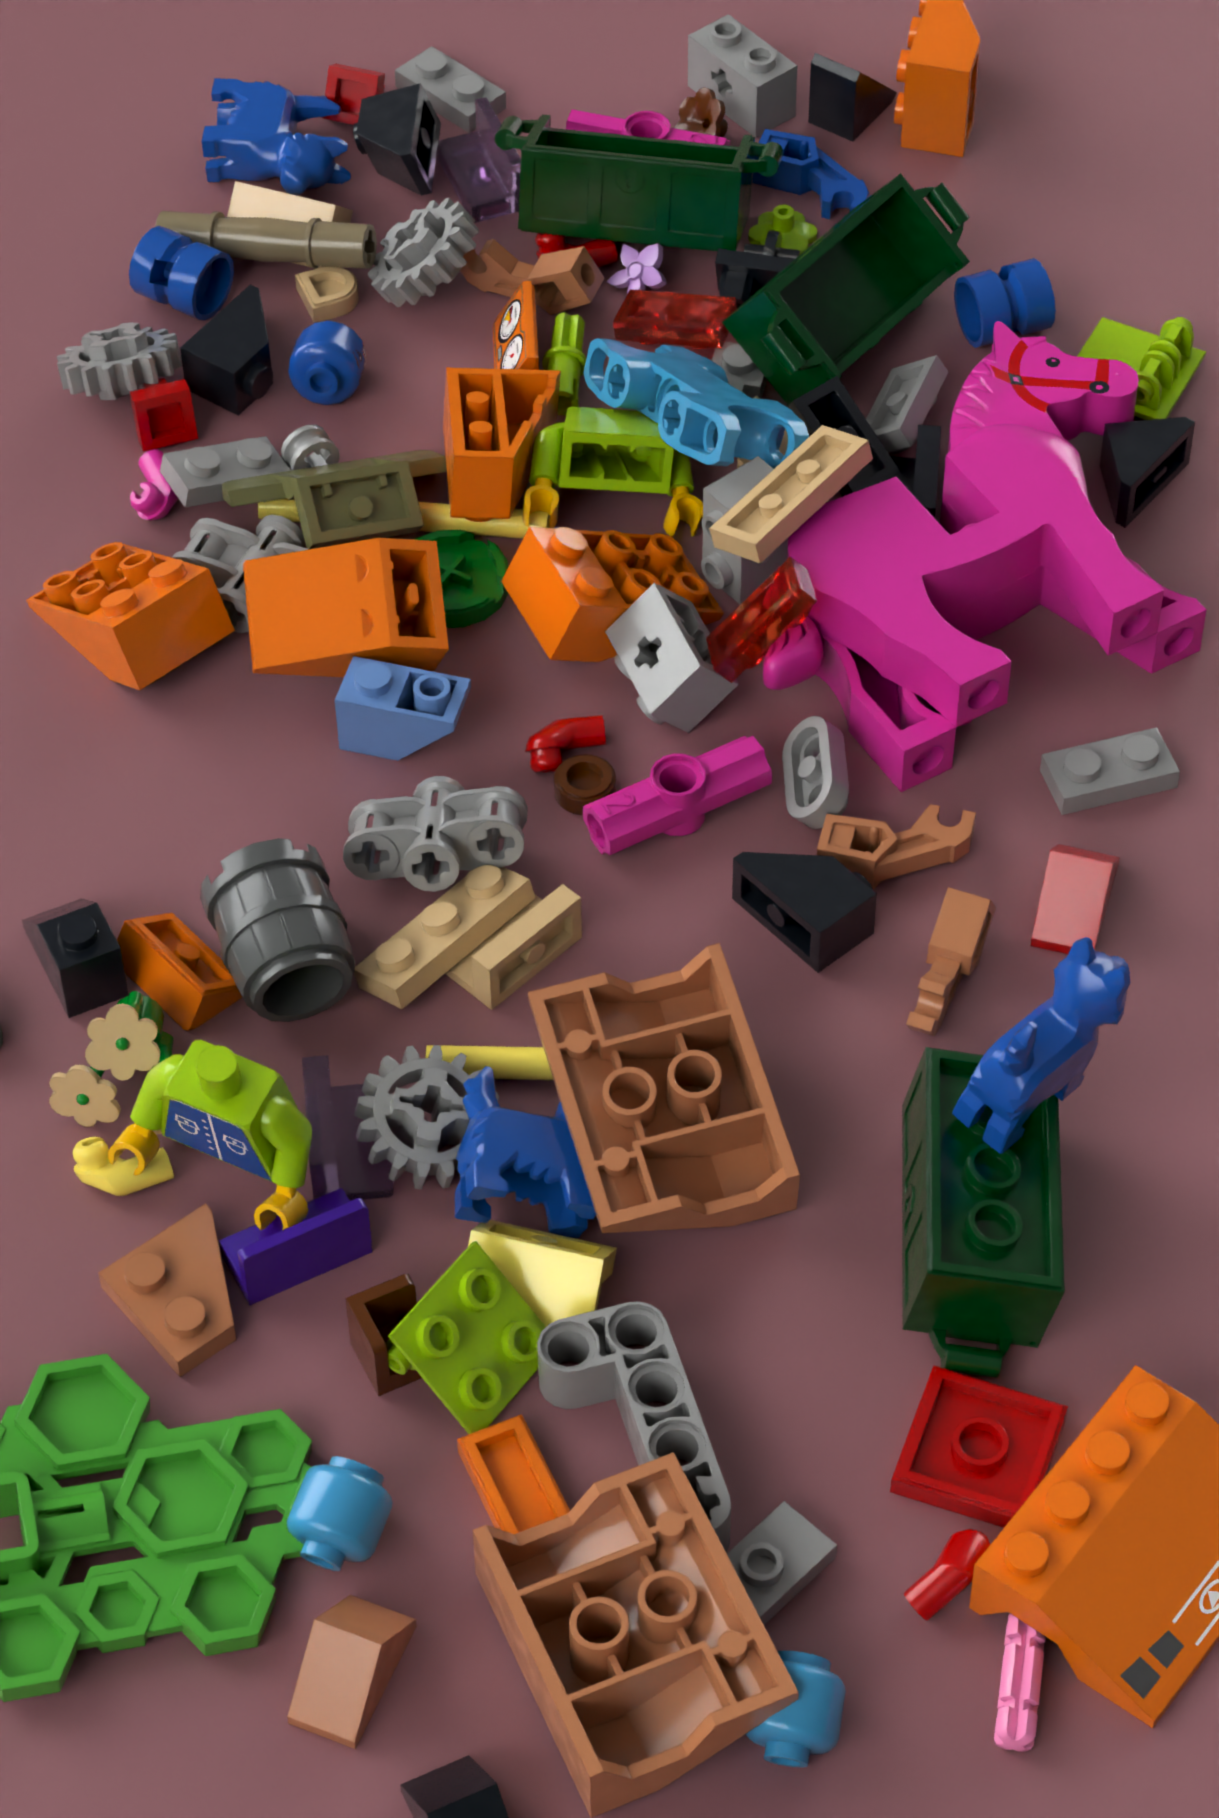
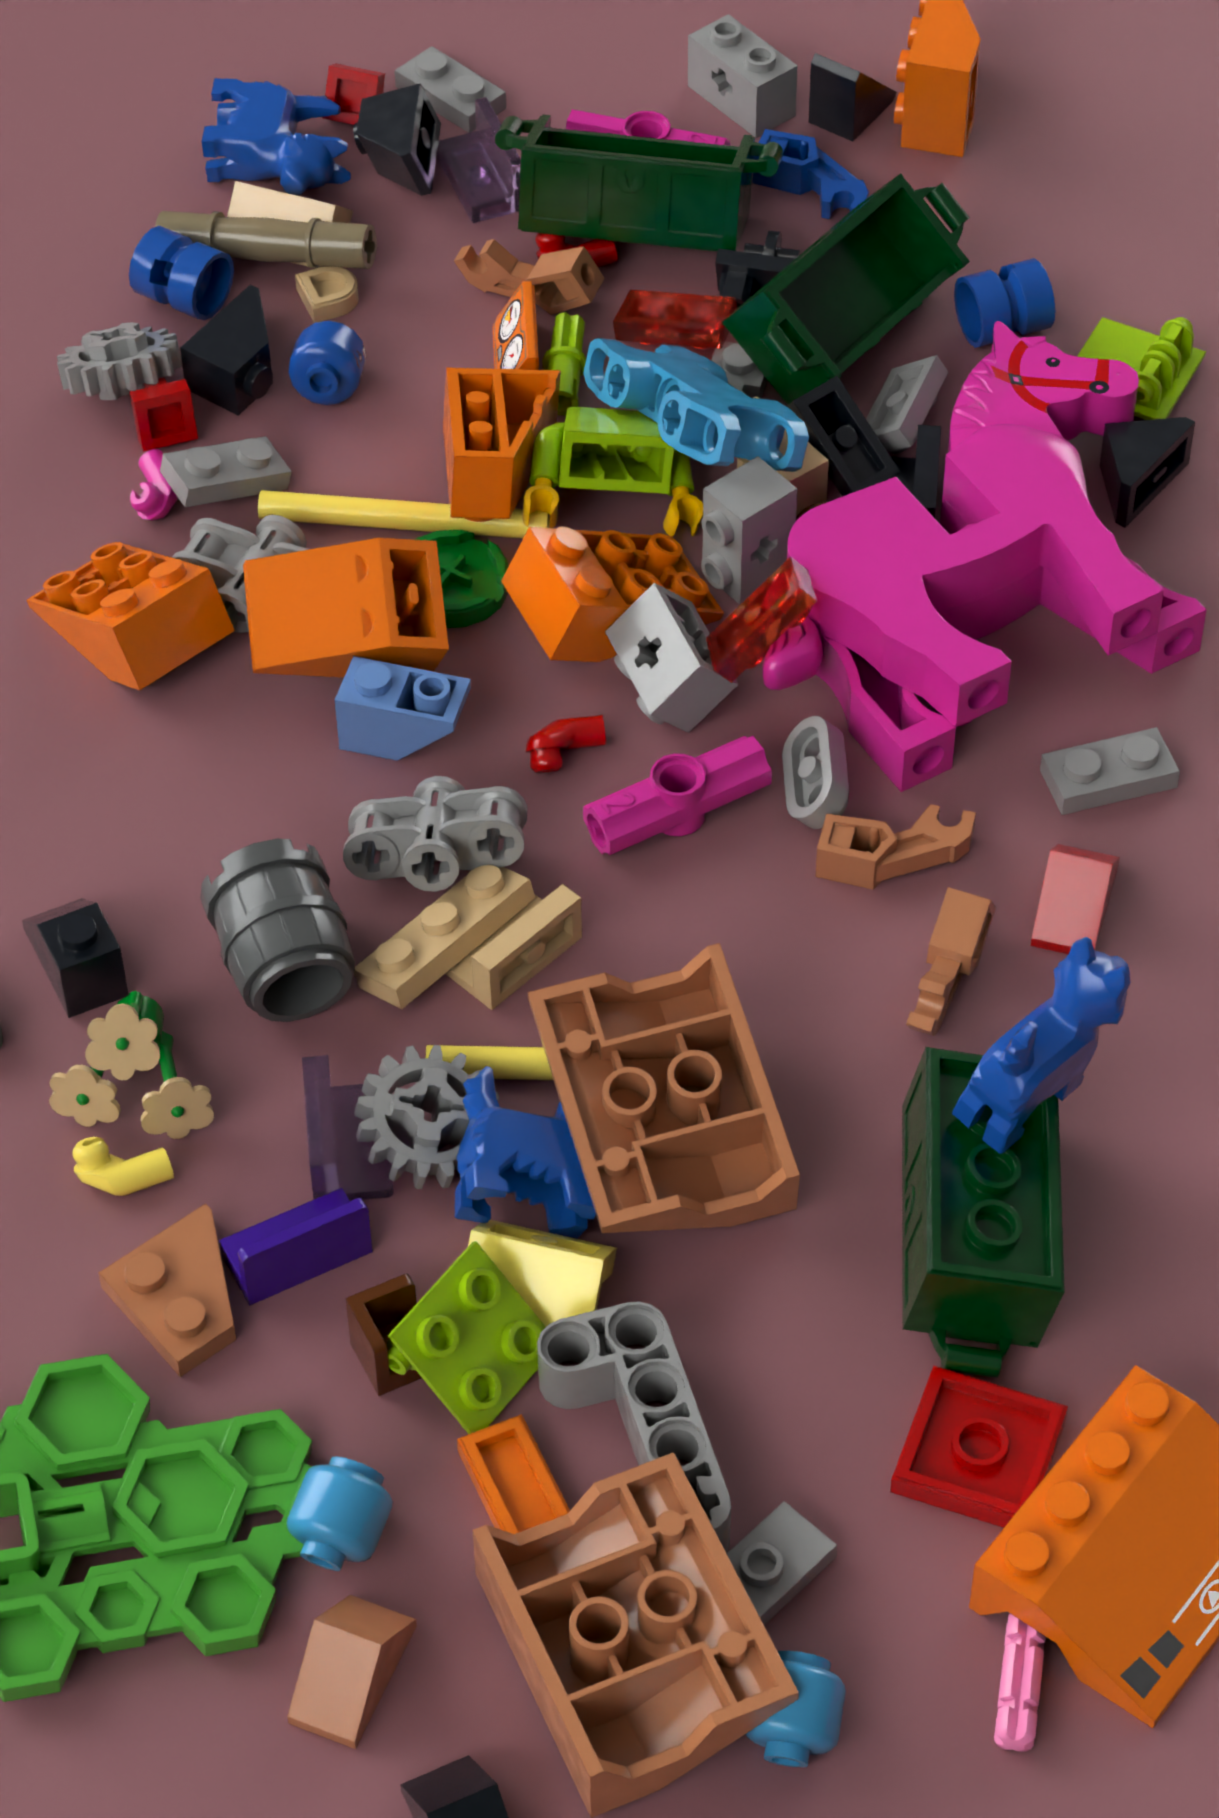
(176, 969): orange slope -> none
(228, 1112): lime torso -> none
(303, 442): light grey bush -> none
(346, 498): olive plate -> none
(423, 252): light grey gear -> none
(583, 781): reddish brown tile -> none
(640, 269): lavender plant -> none
(703, 114): reddish brown plant -> none
(791, 224): lime plant -> none
(791, 494): tan plate -> none
(806, 902): black slope -> none
(949, 1574): red arm -> none

